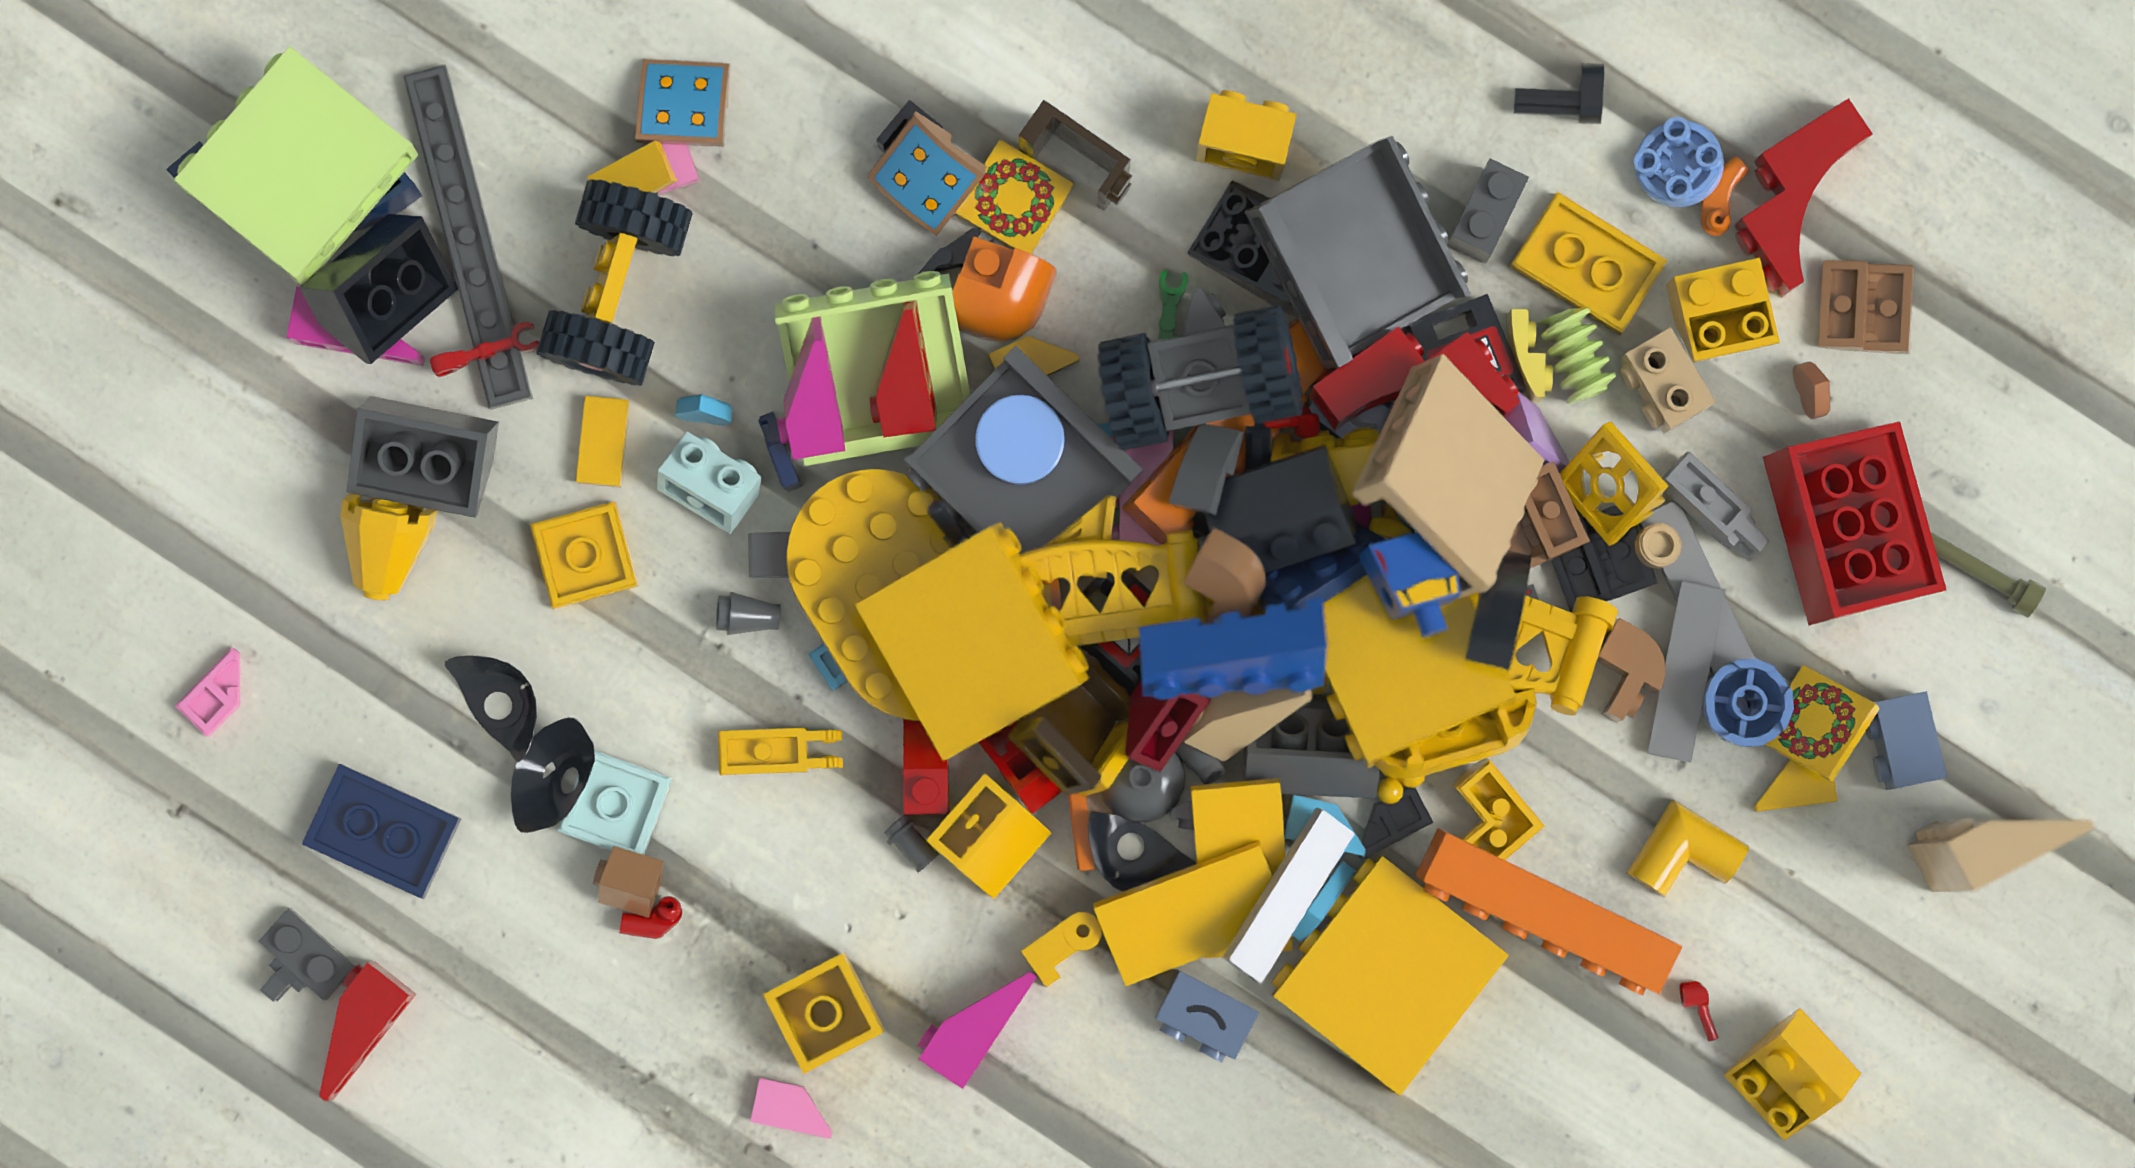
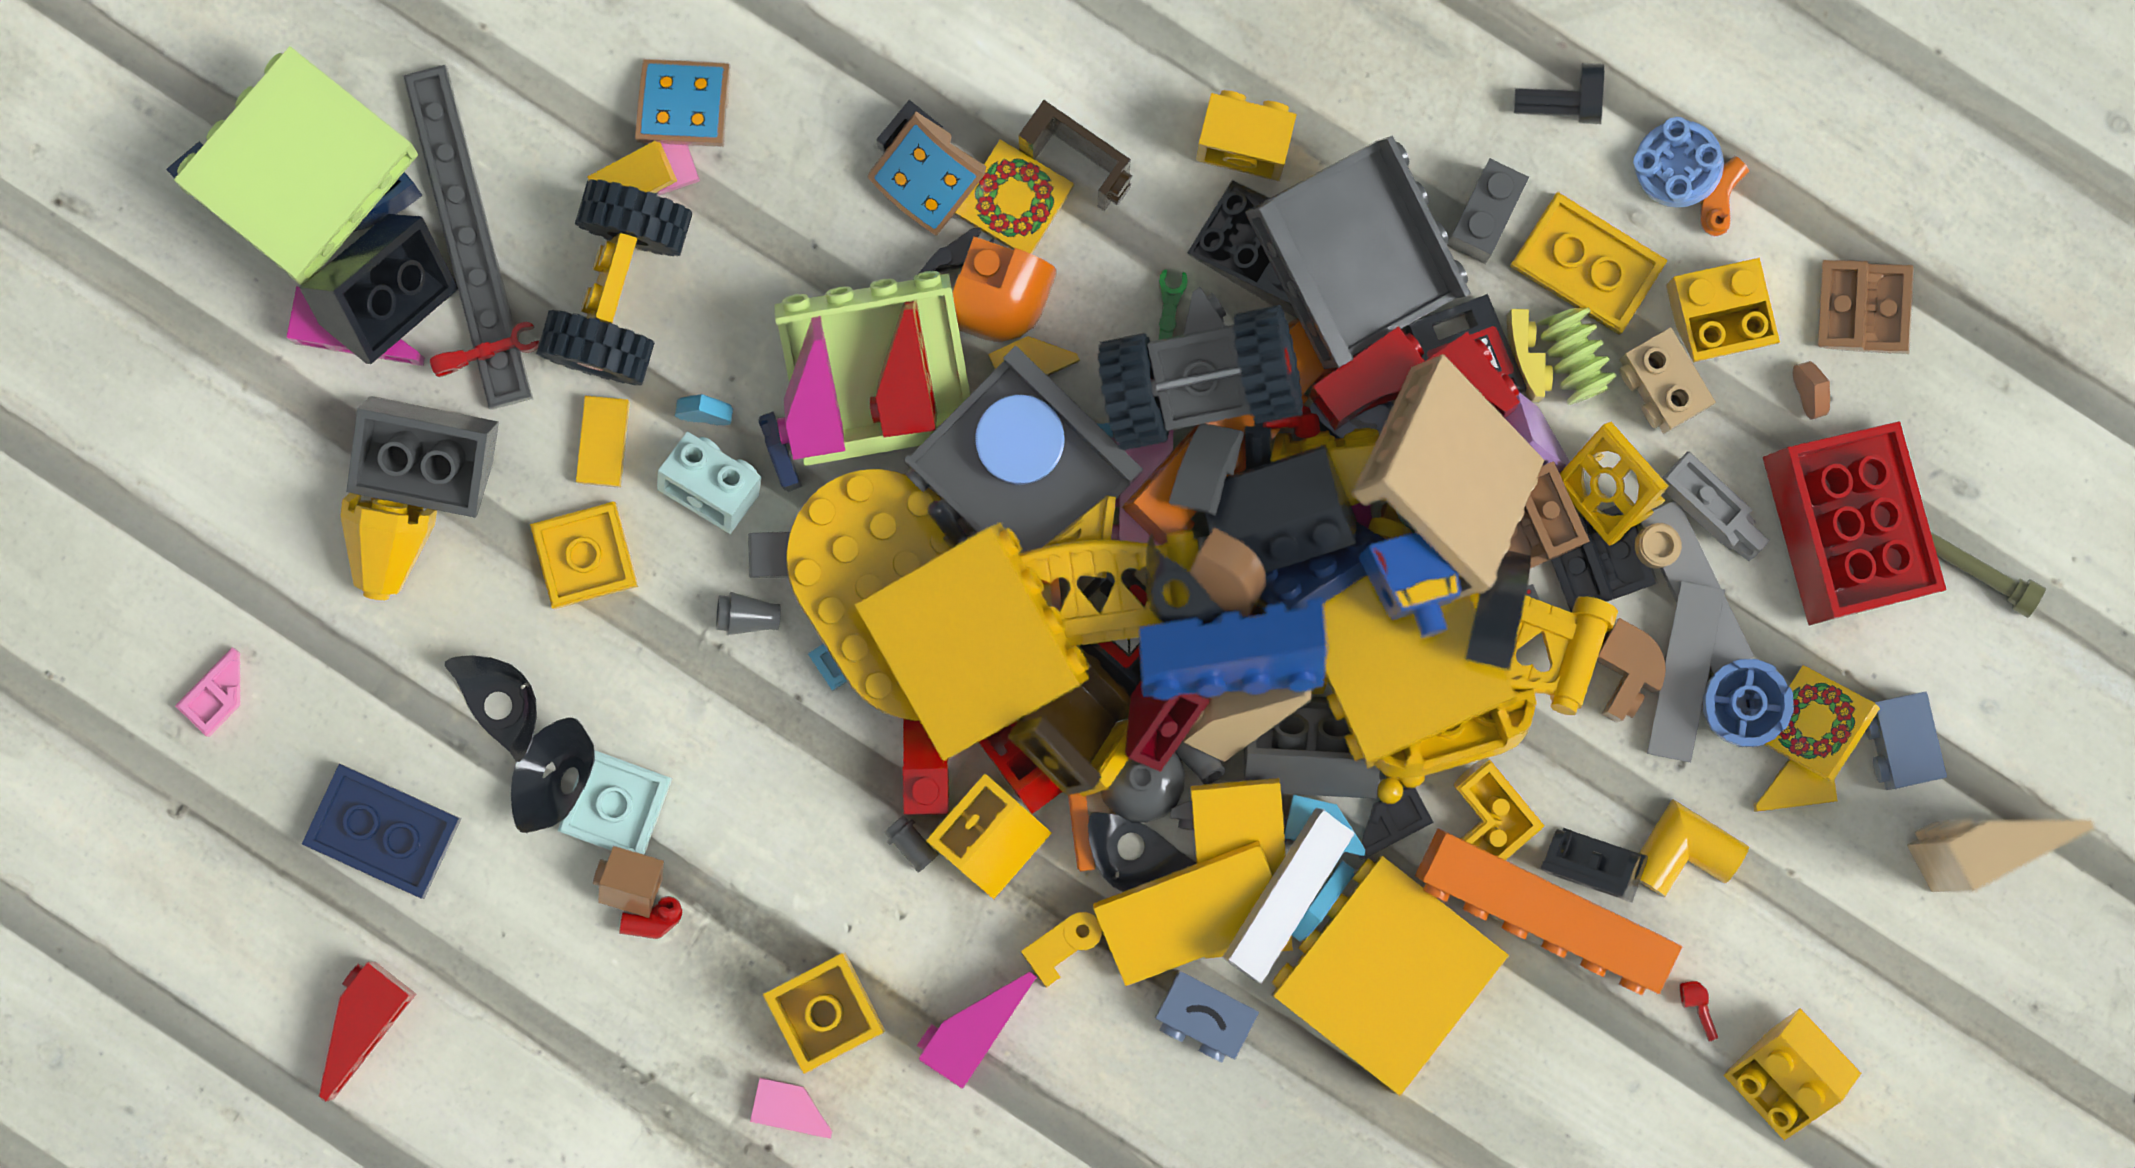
(302, 959): dark grey hinge -> none
(773, 751): yellow hinge -> none
(1162, 570): none -> black piece
(1594, 864): none -> black hinge
(1792, 173): red arch -> none

